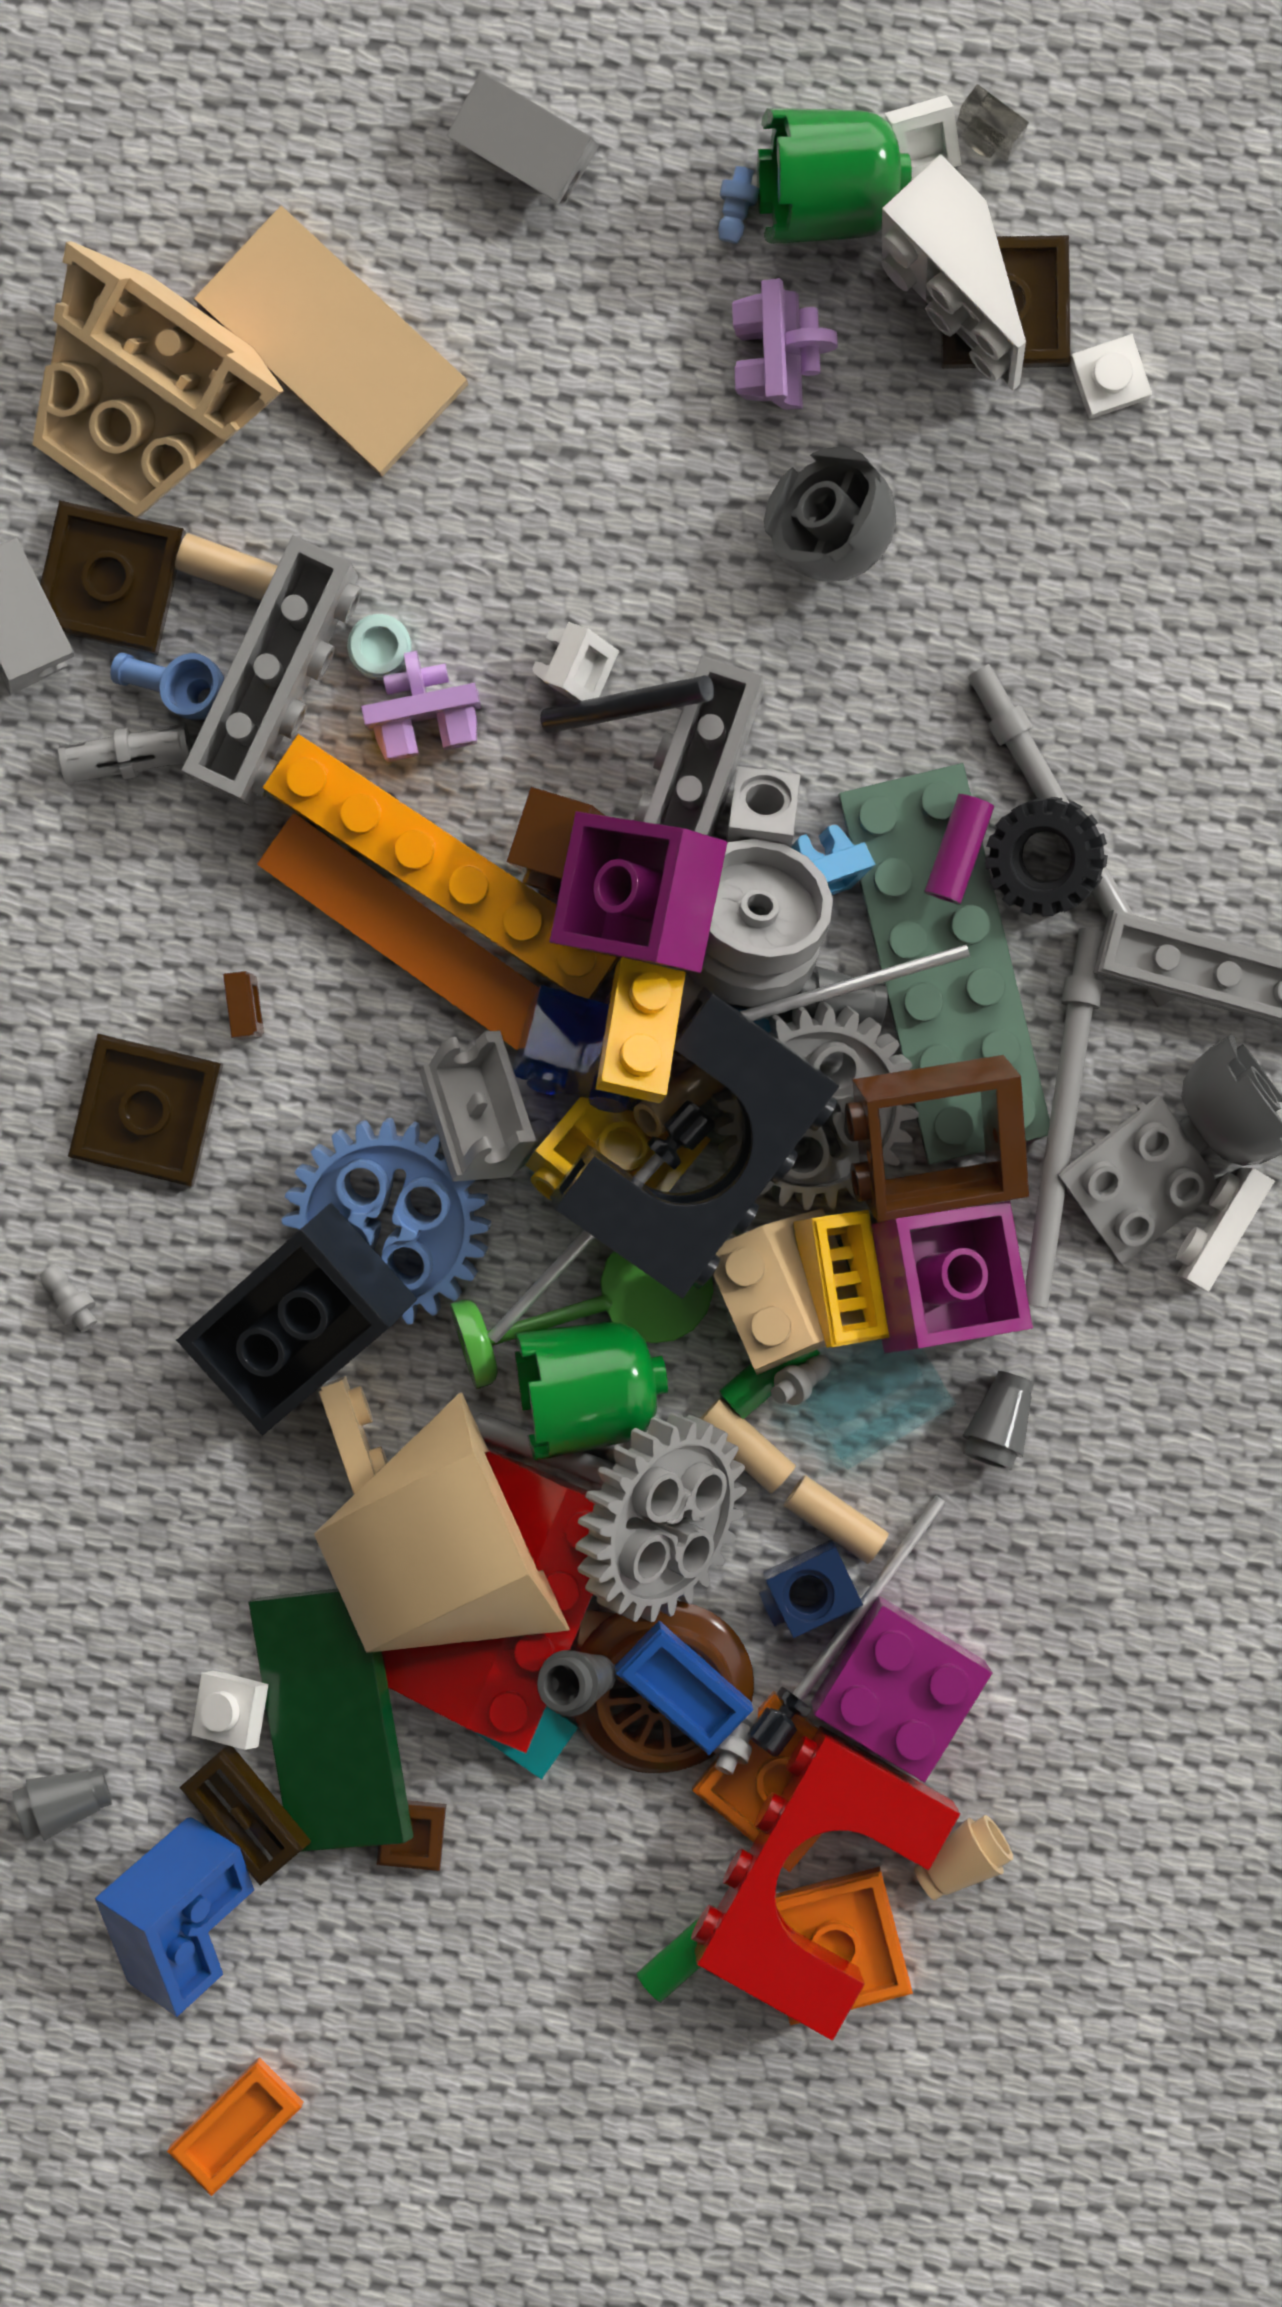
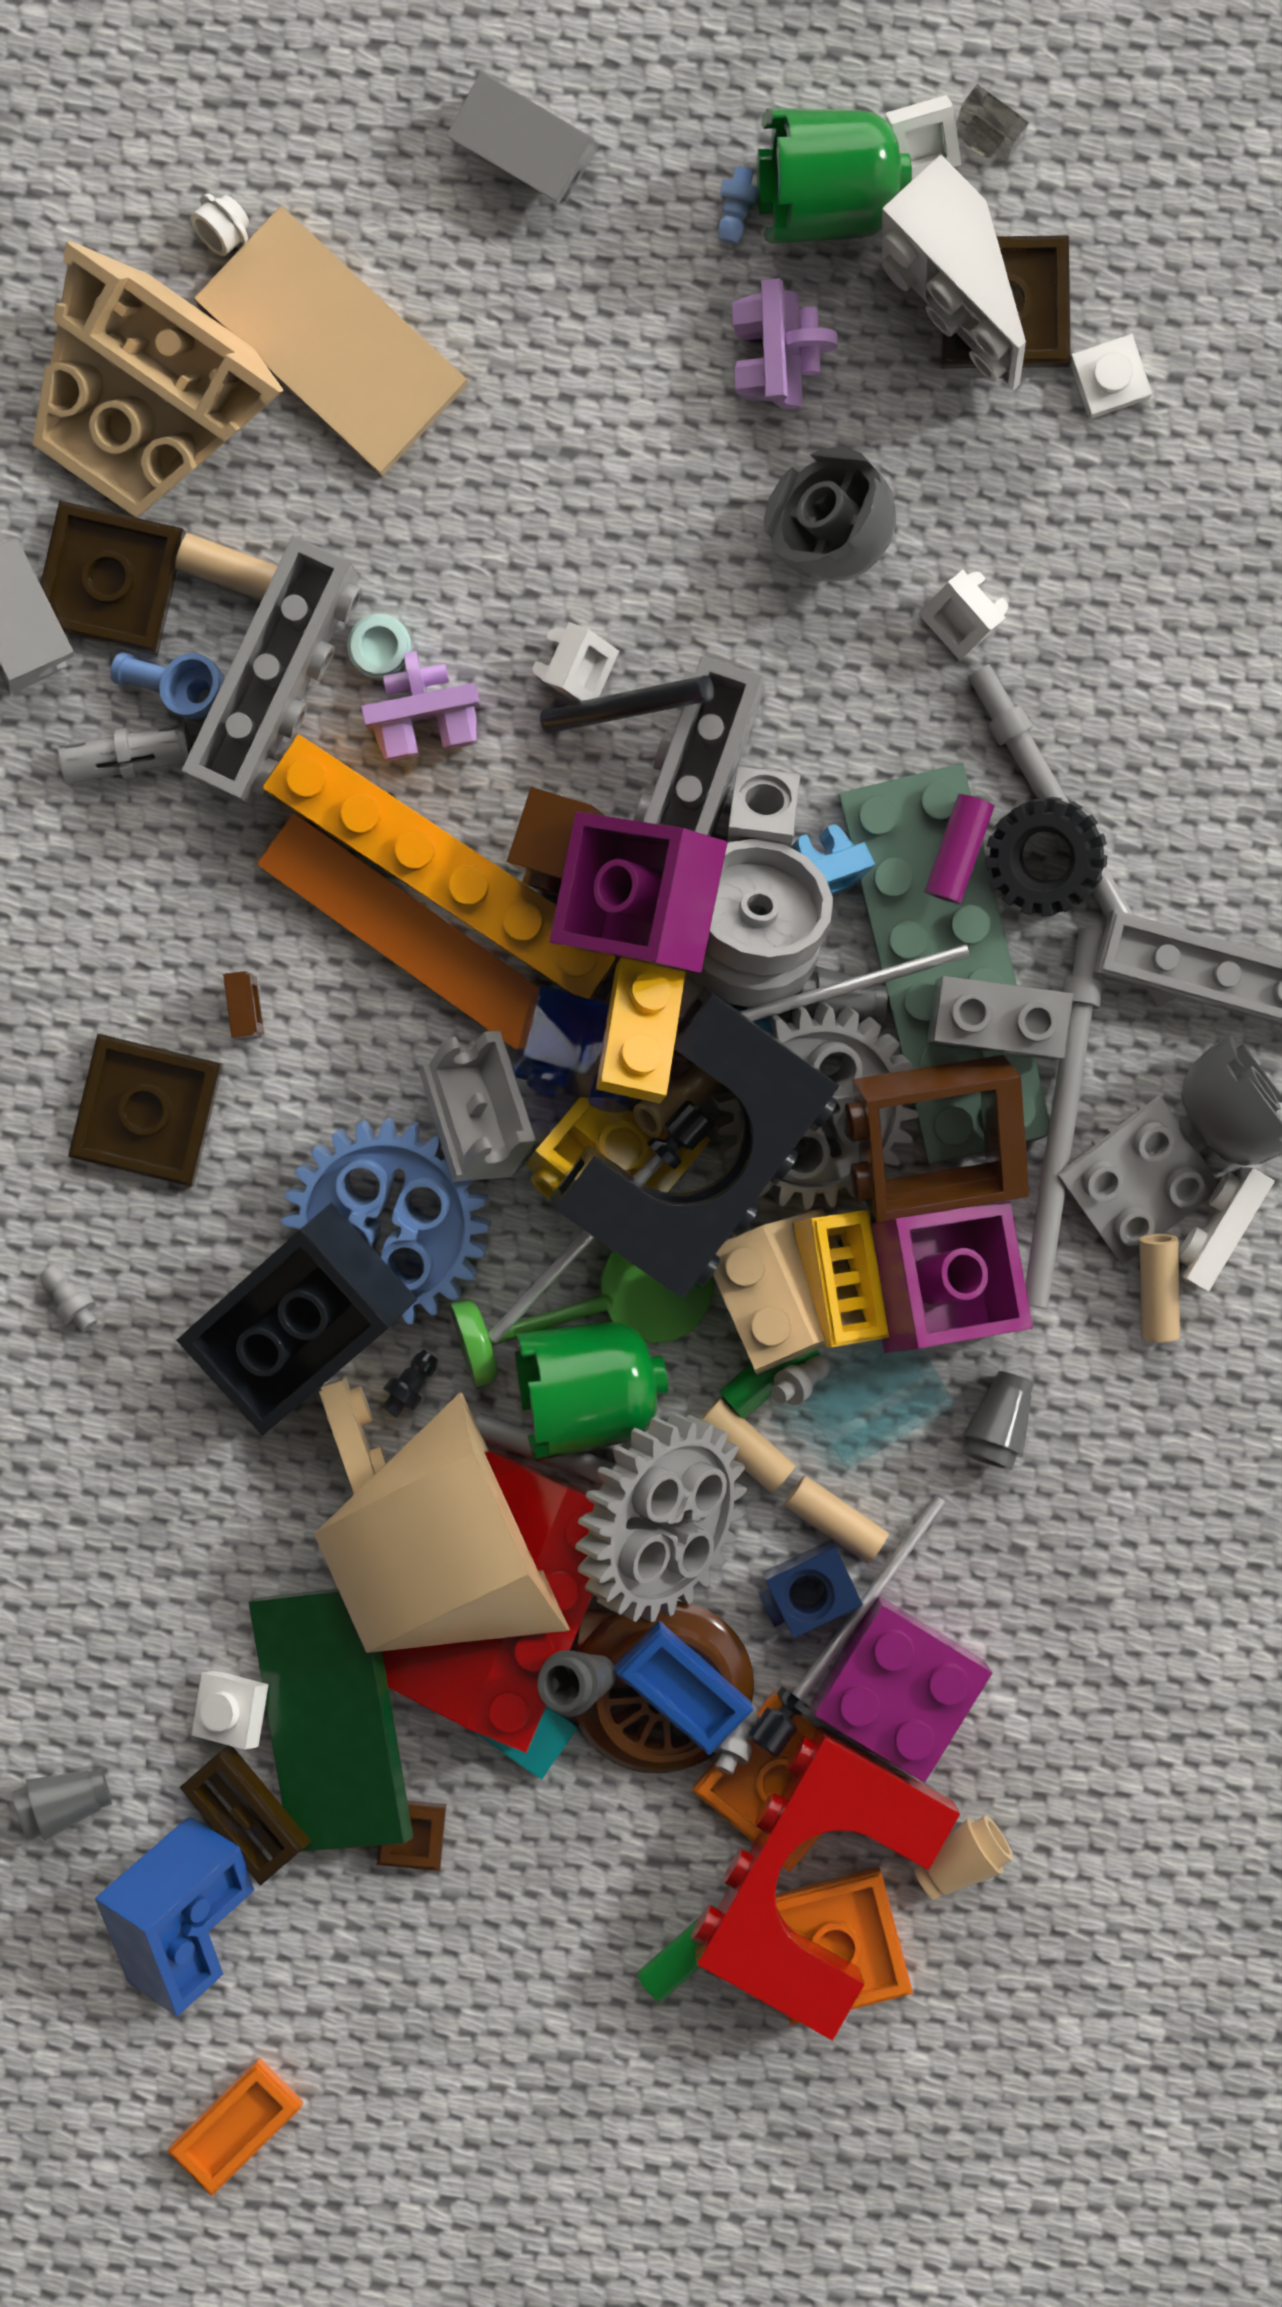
(220, 223): none -> white plate
(406, 1388): none -> black piece
(963, 613): none -> white tile
(1000, 1018): none -> light grey brick
(1159, 1288): none -> tan hinge

